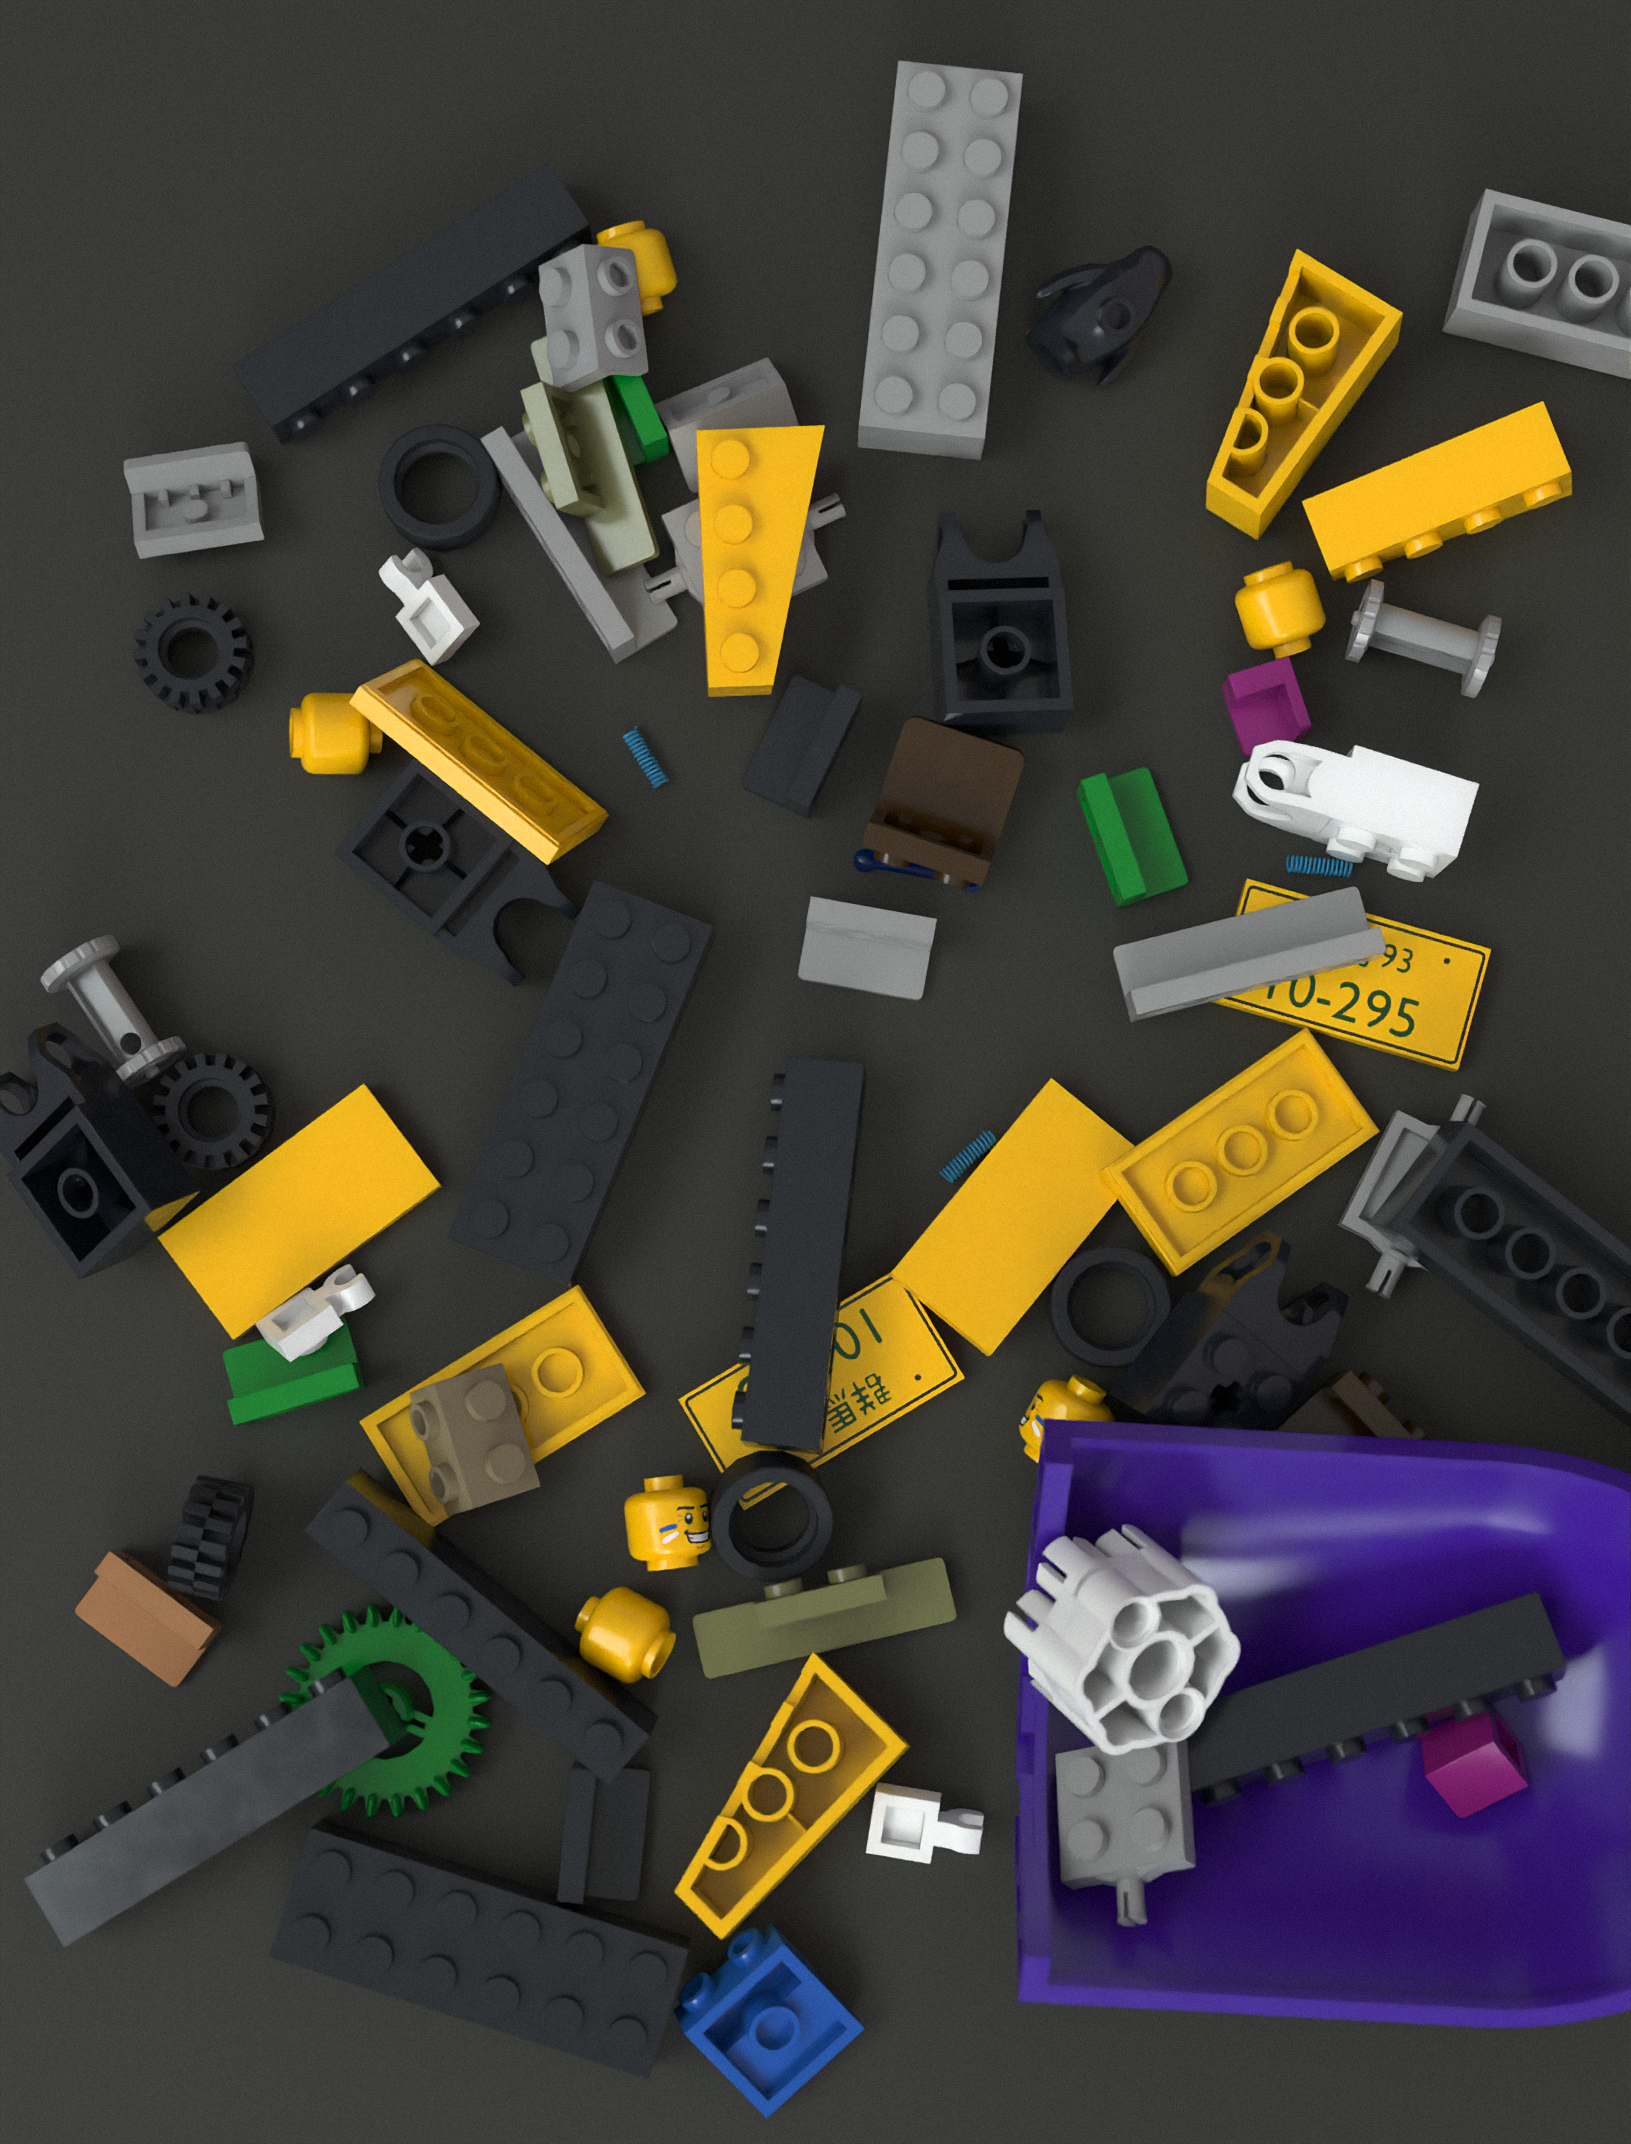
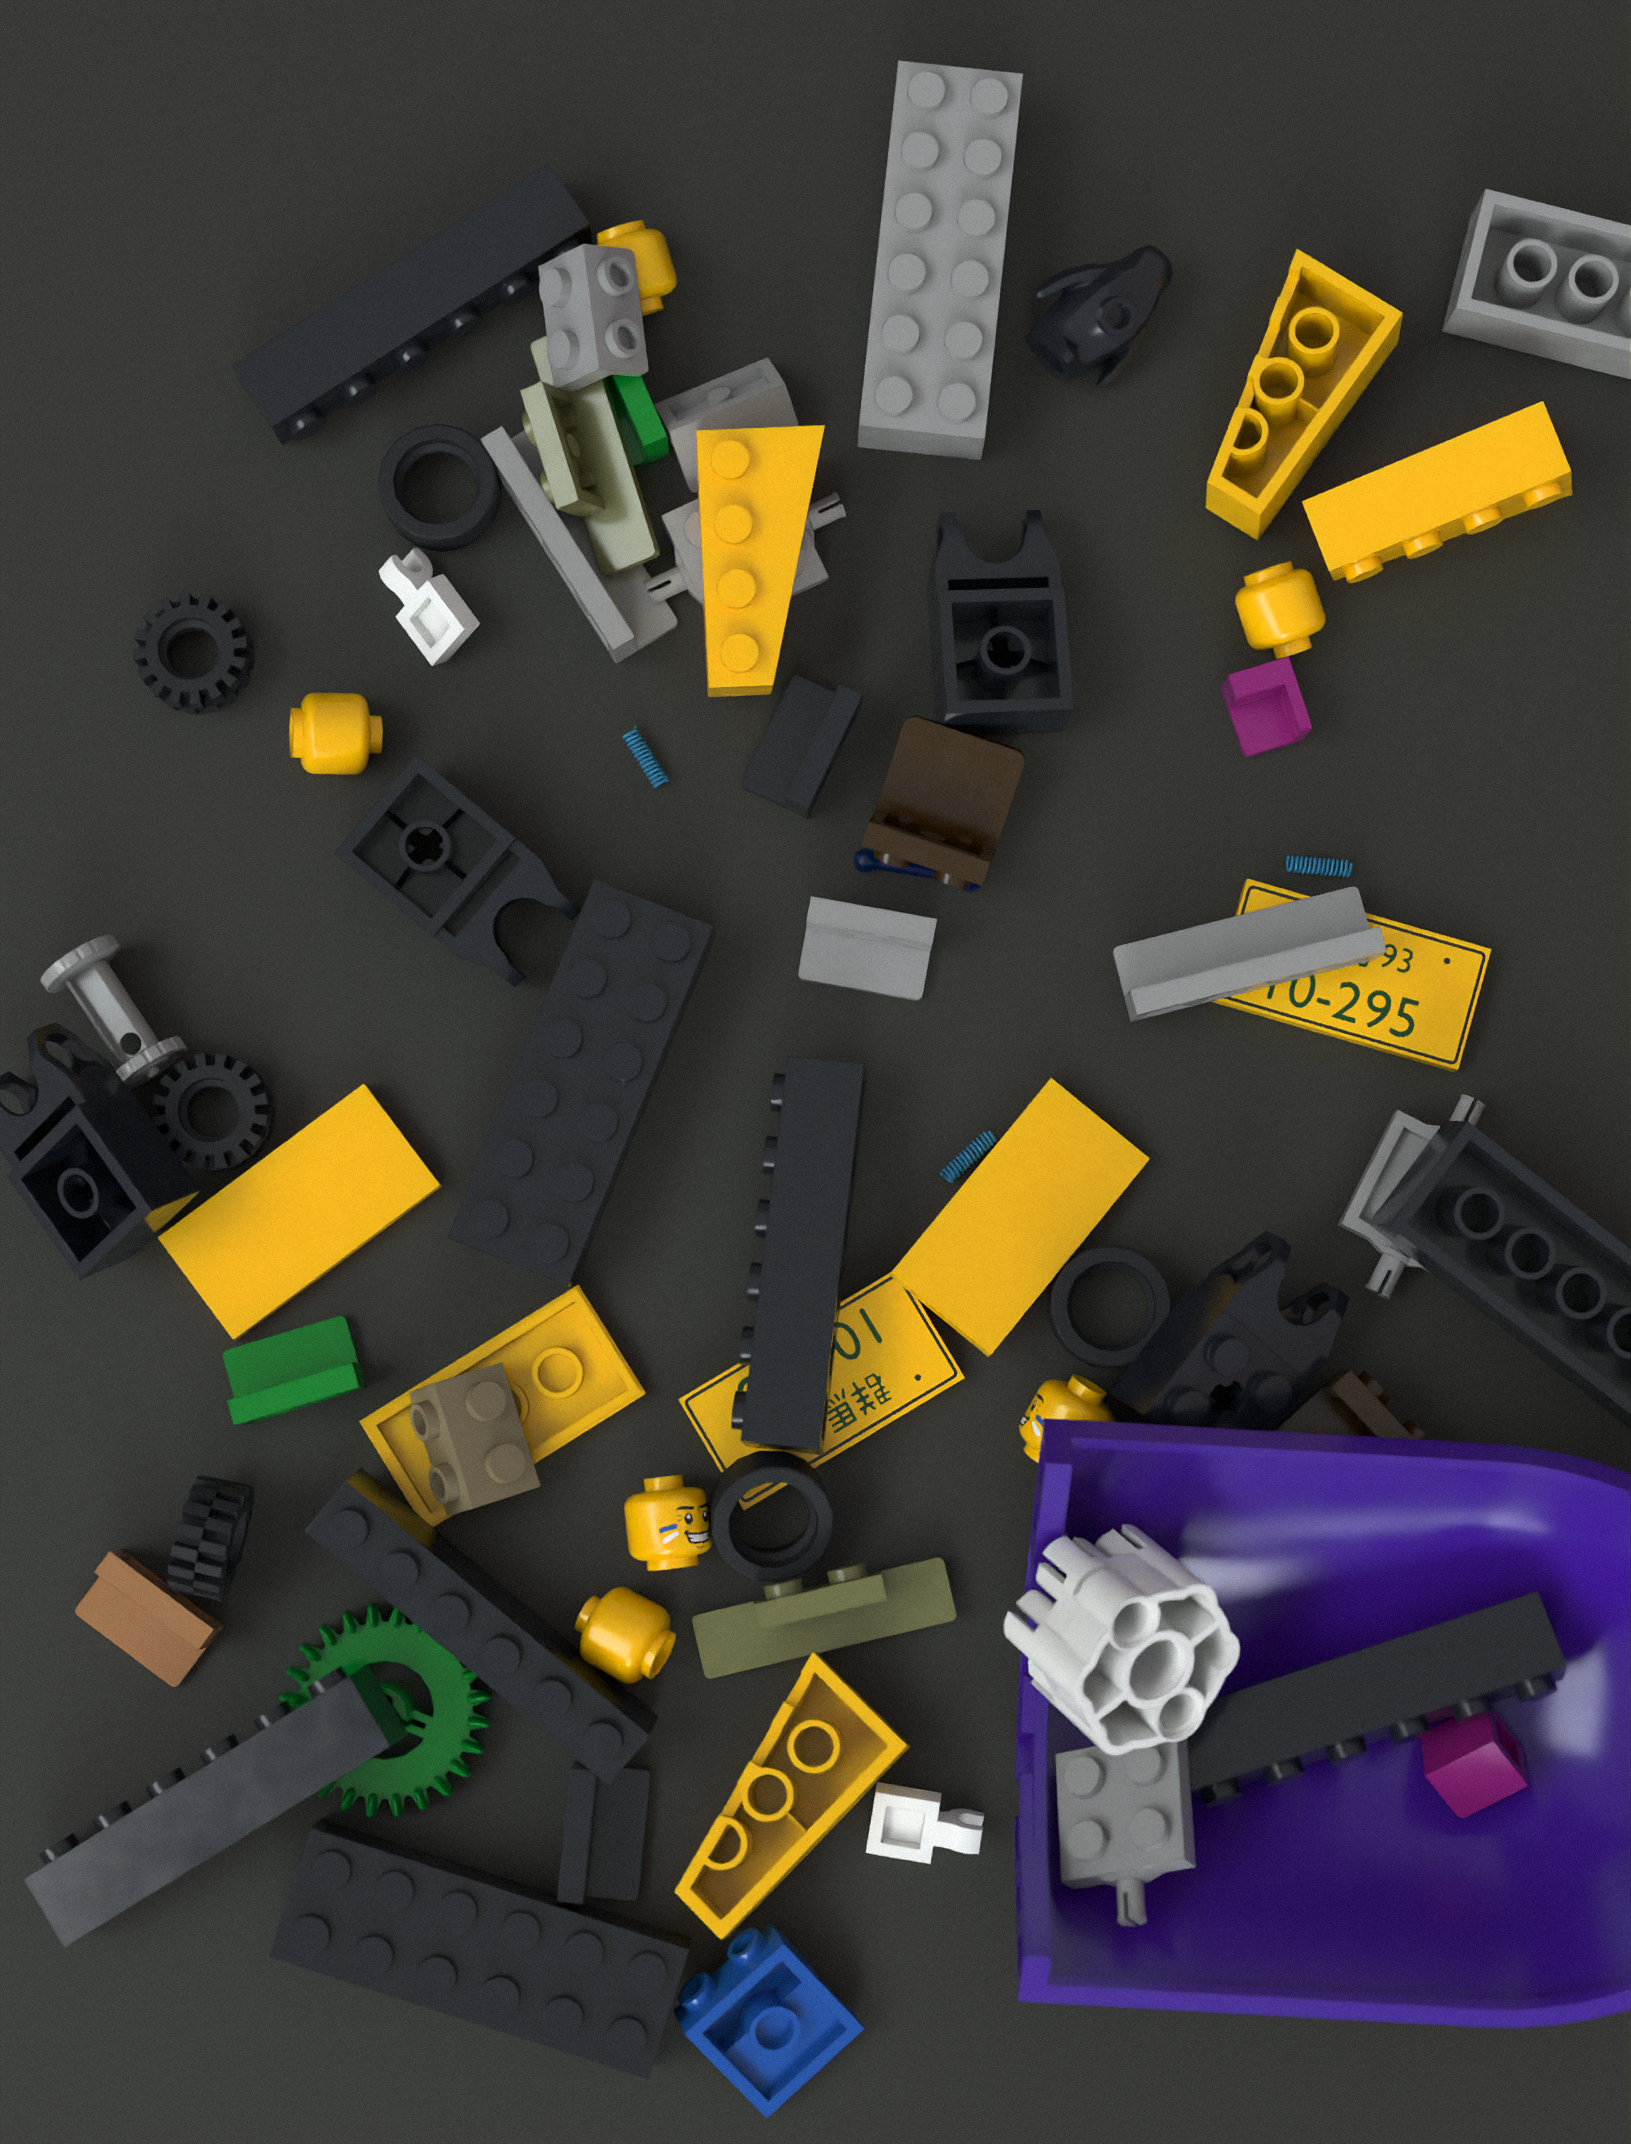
(194, 499): light grey bracket -> none
(310, 1316): white plate -> none
(480, 759): yellow tile -> none
(1131, 836): green panel -> none
(1239, 1152): yellow tile -> none
(1361, 805): white brick -> none
(1423, 638): light grey hose -> none

